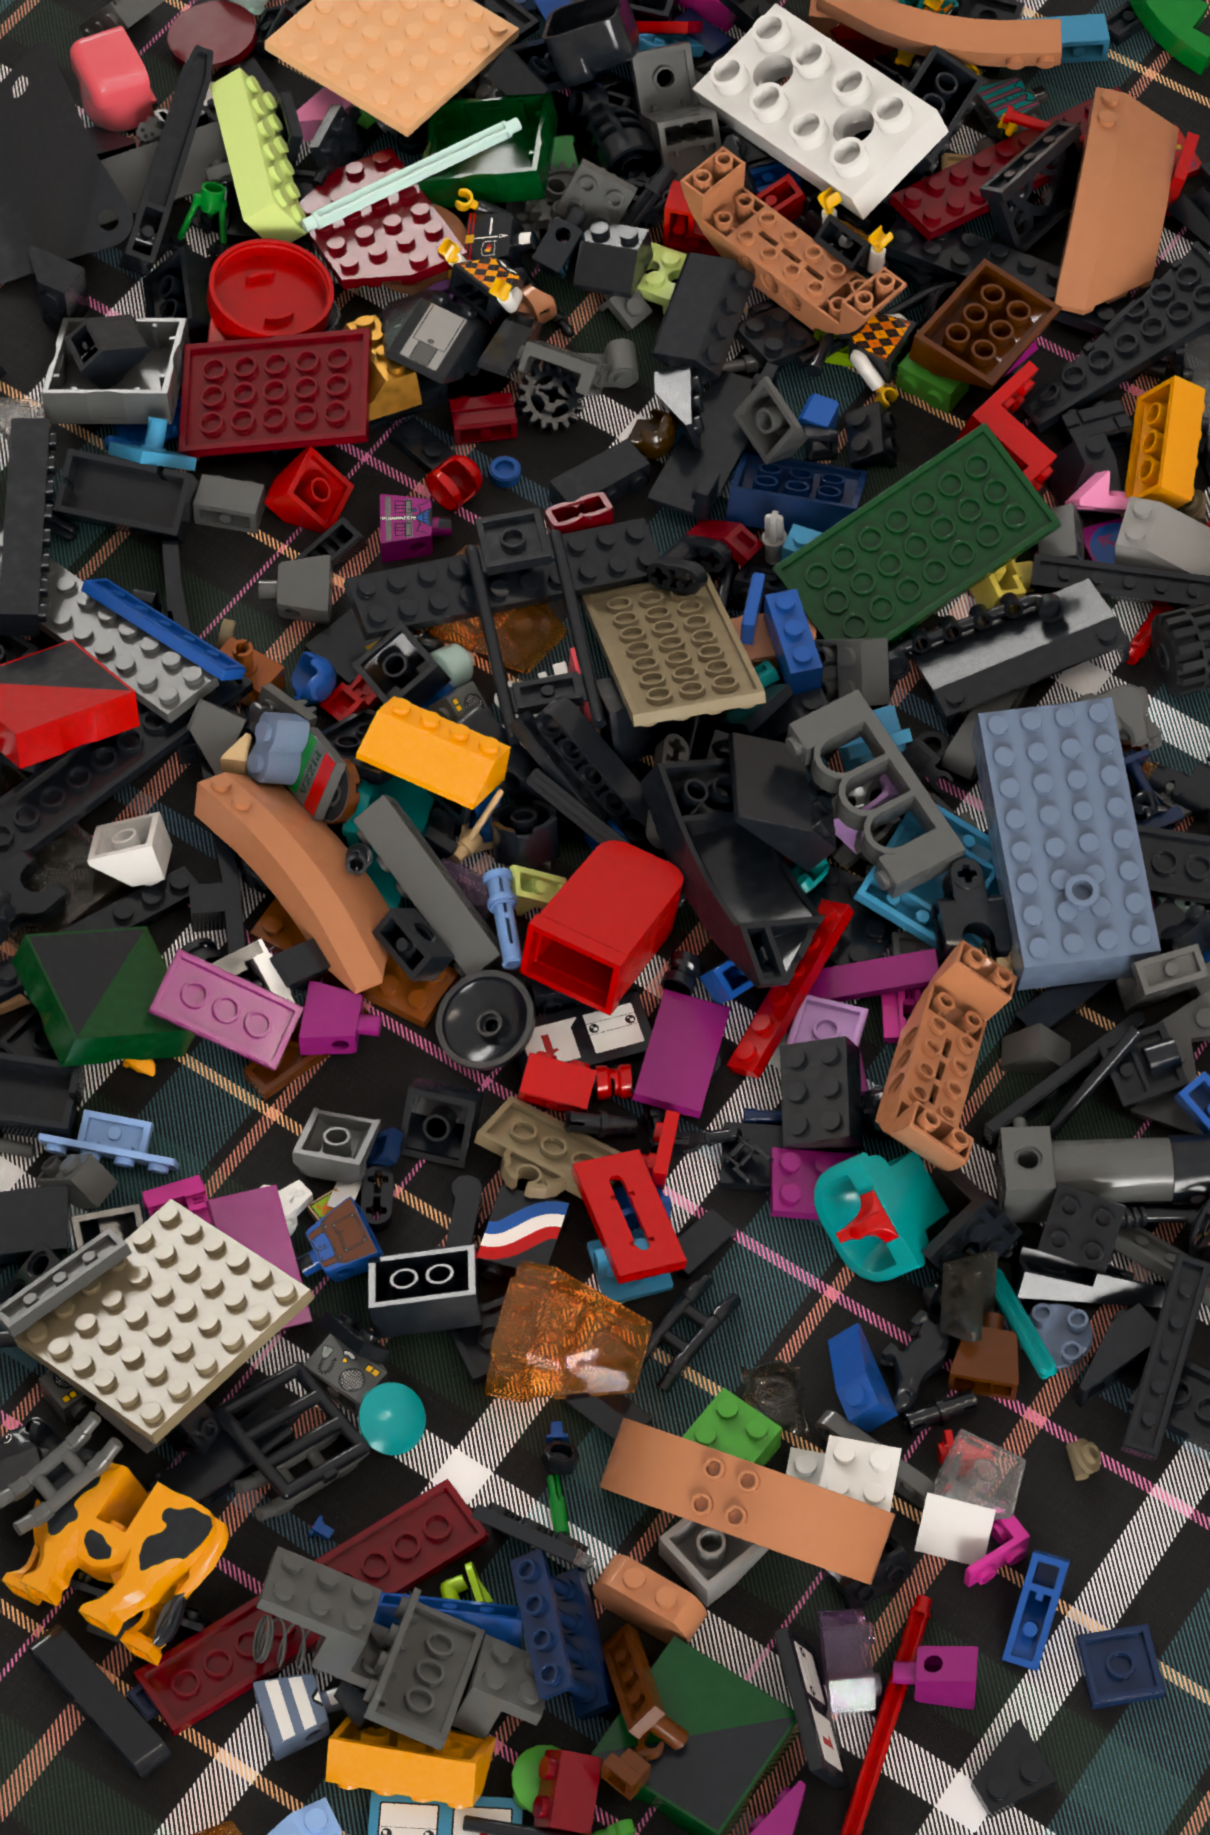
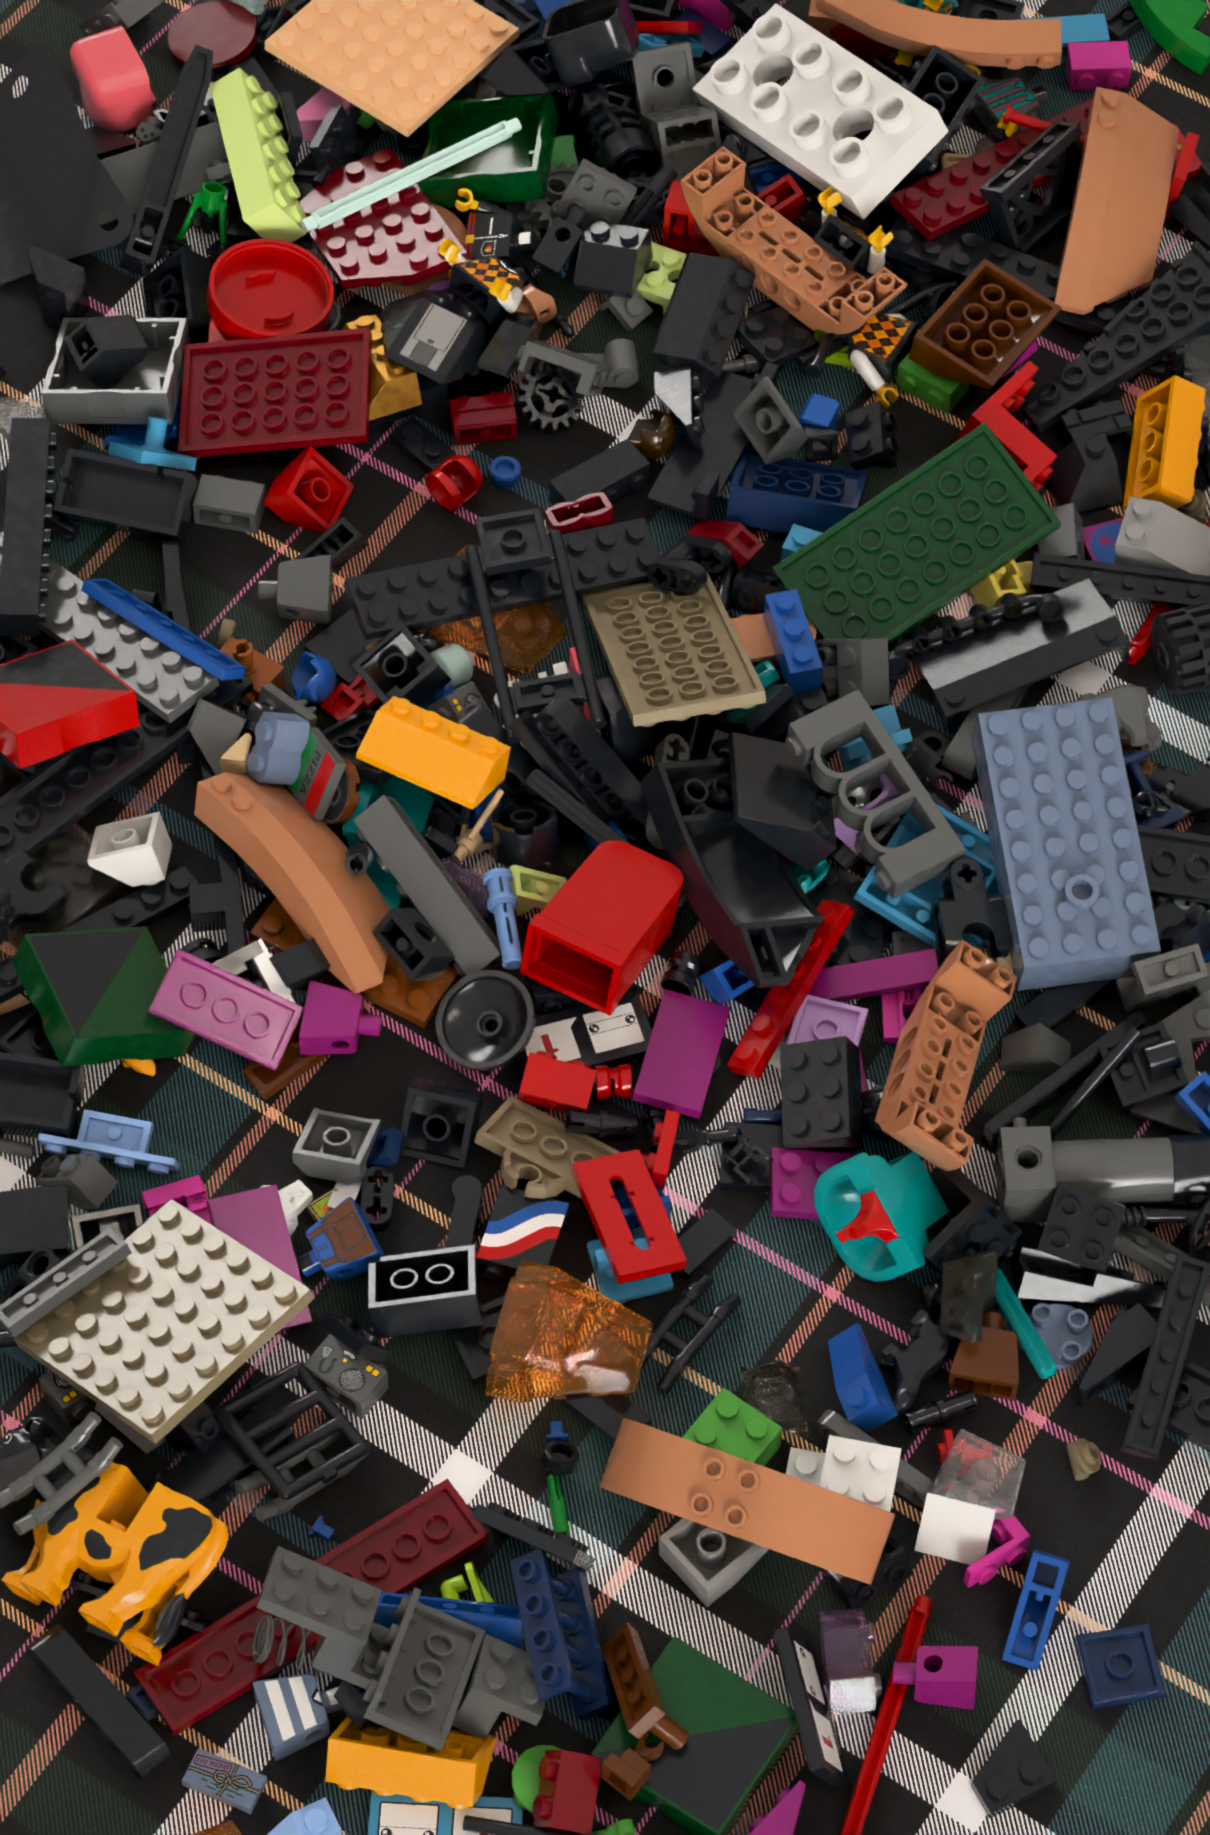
(224, 1780): none -> sand blue tile
(391, 1418): teal dish -> none
(409, 527): magenta torso -> none
(649, 1600): nougat brick -> none
(752, 608): blue tile -> none
(773, 537): light grey axle -> none
(1095, 496): bright pink slope -> none
(1098, 65): none -> dark pink brick

